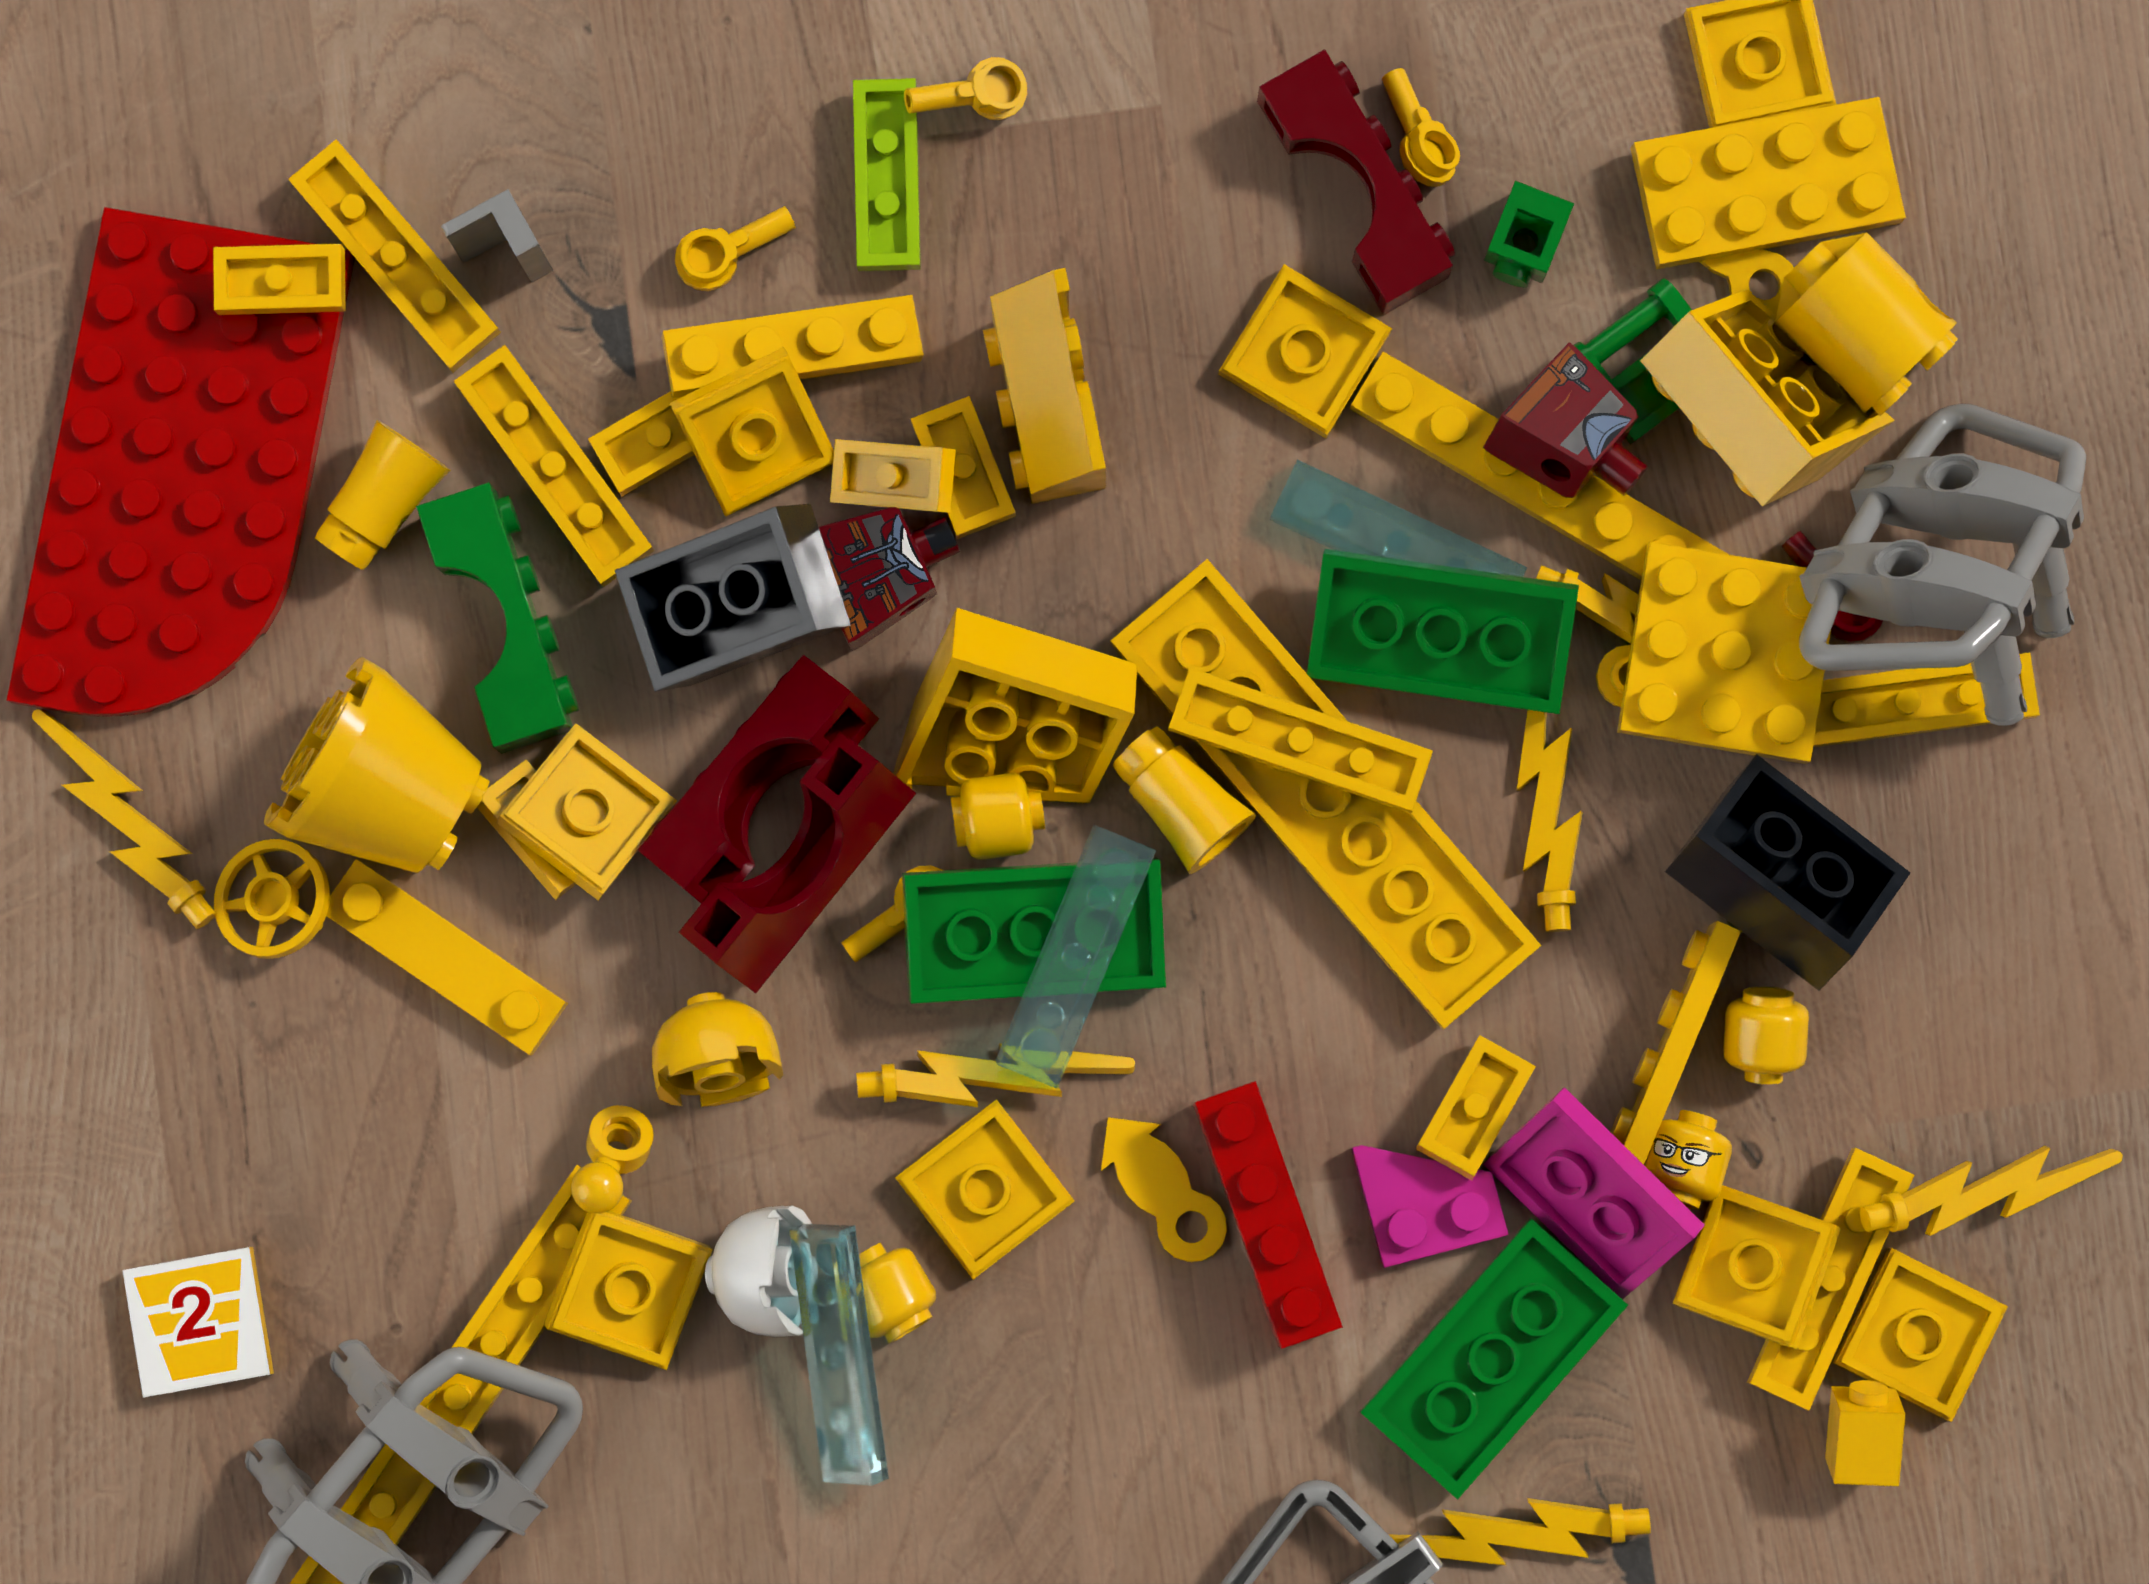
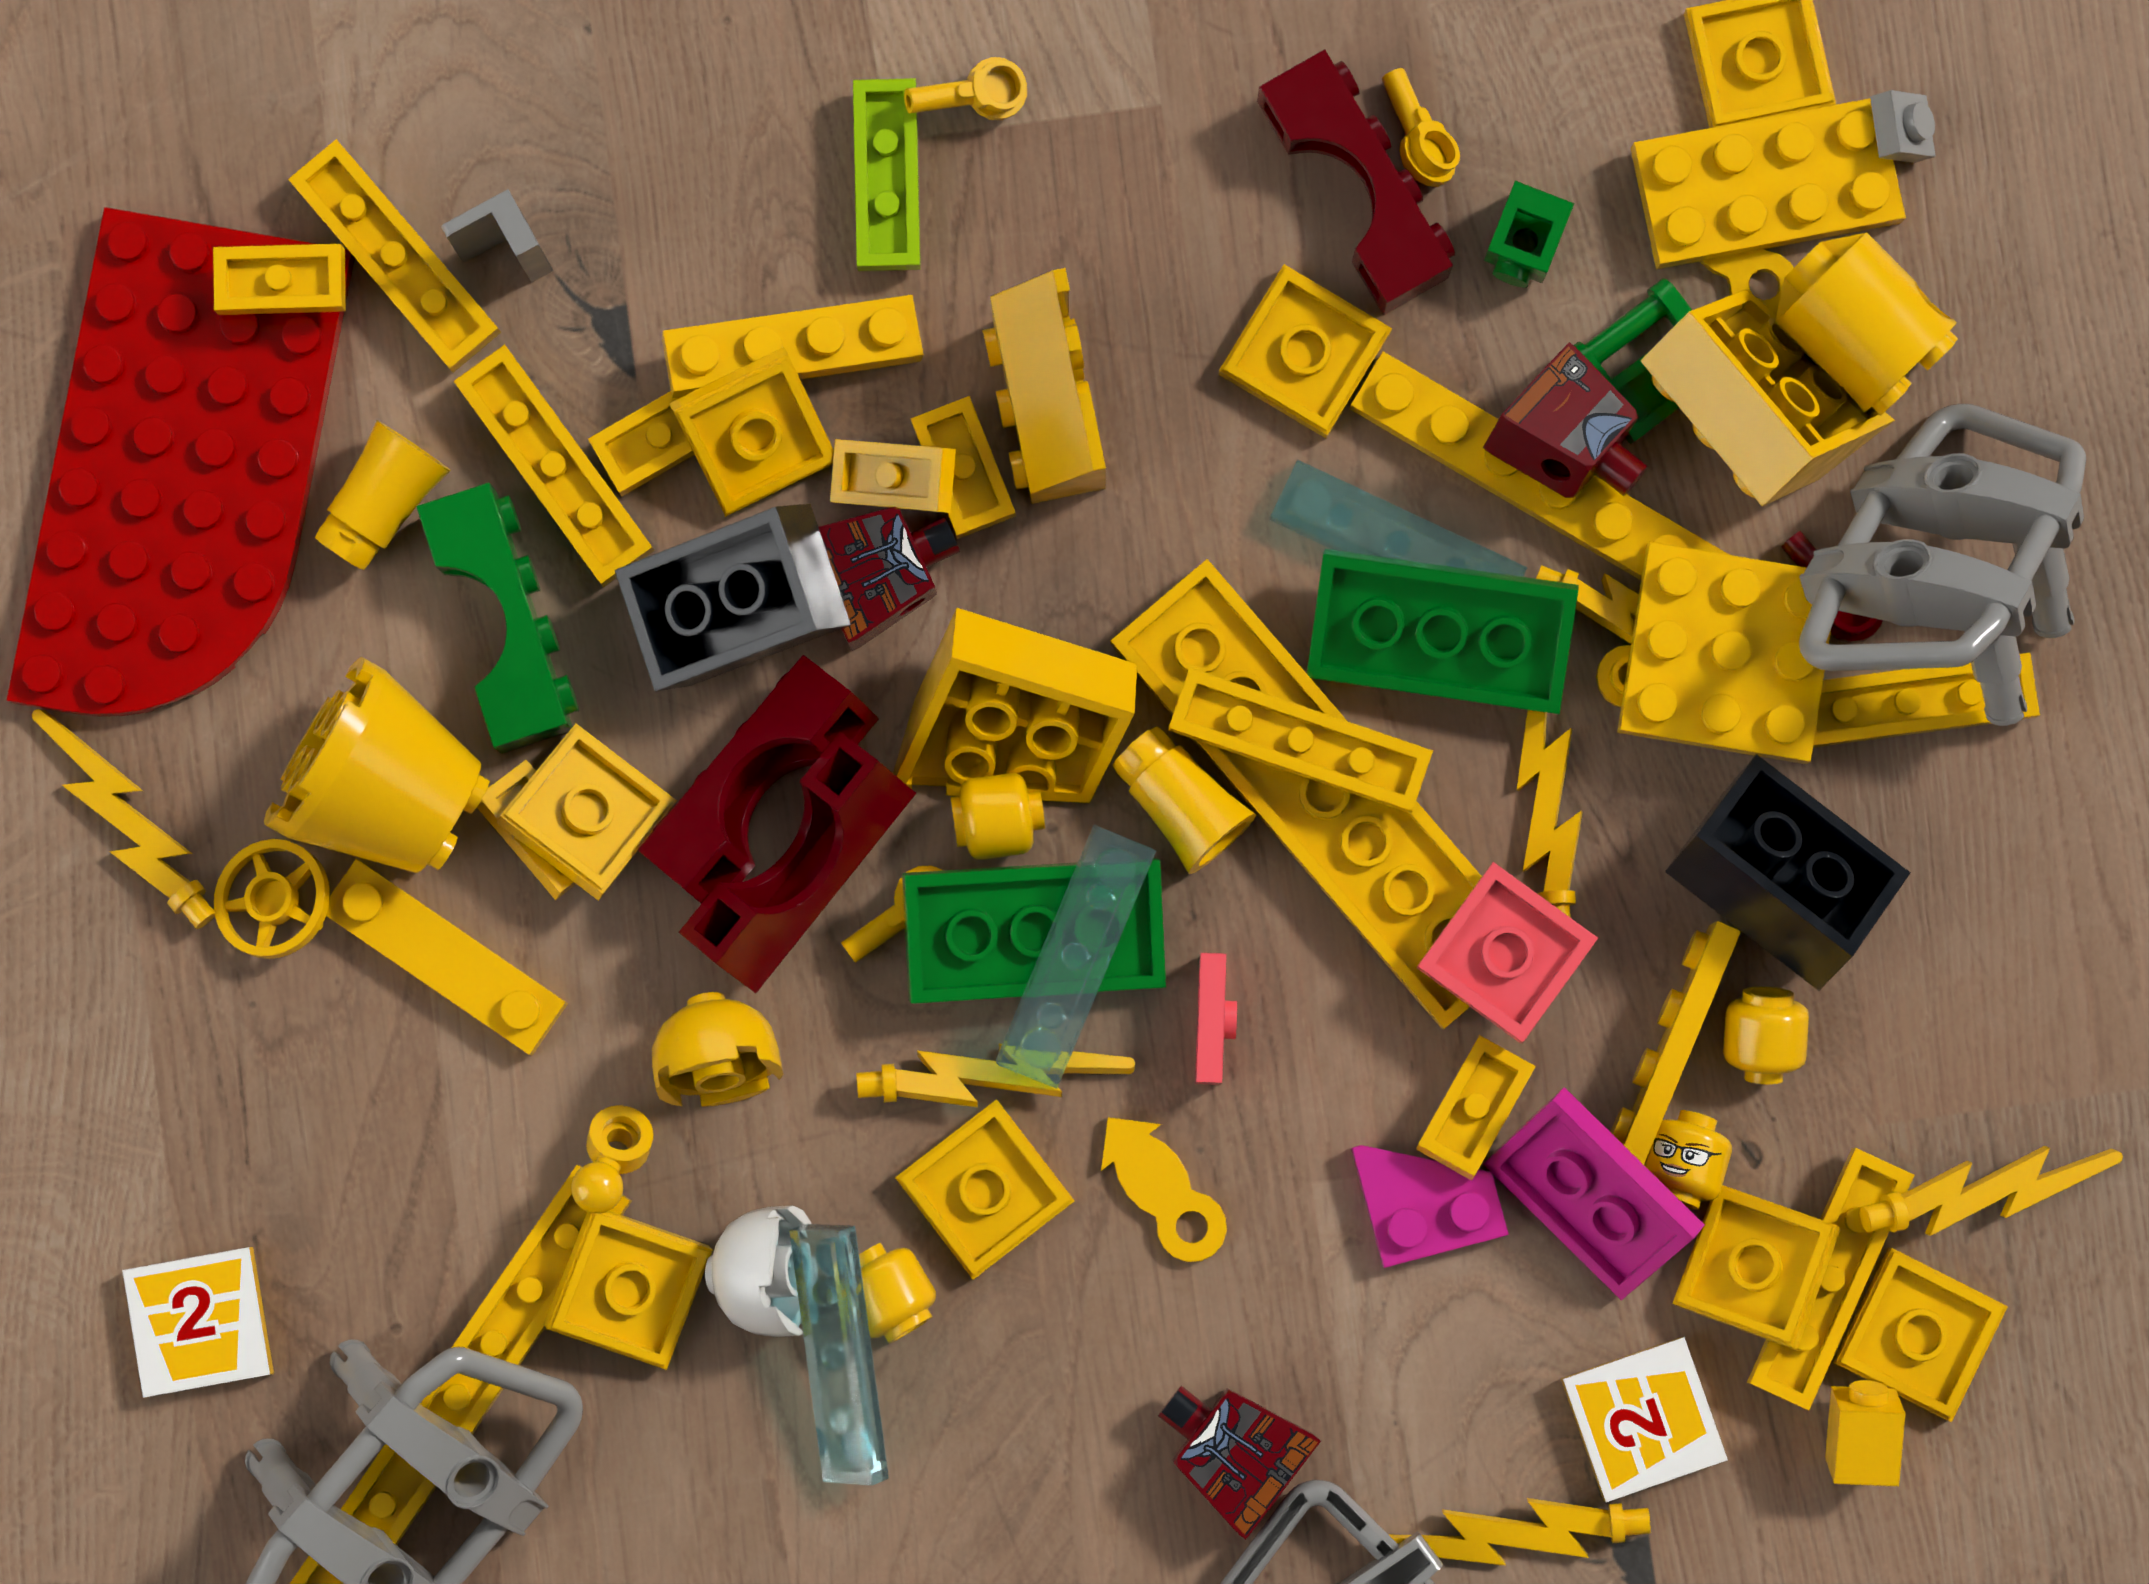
(709, 256): yellow plate -> none
(1214, 1018): none -> coral plate
(1237, 1453): none -> torso
(1267, 1215): red arch -> none
(1493, 1358): green plate -> none
(1507, 952): none -> coral plate
(1644, 1419): none -> tile
(1903, 126): none -> light grey plate

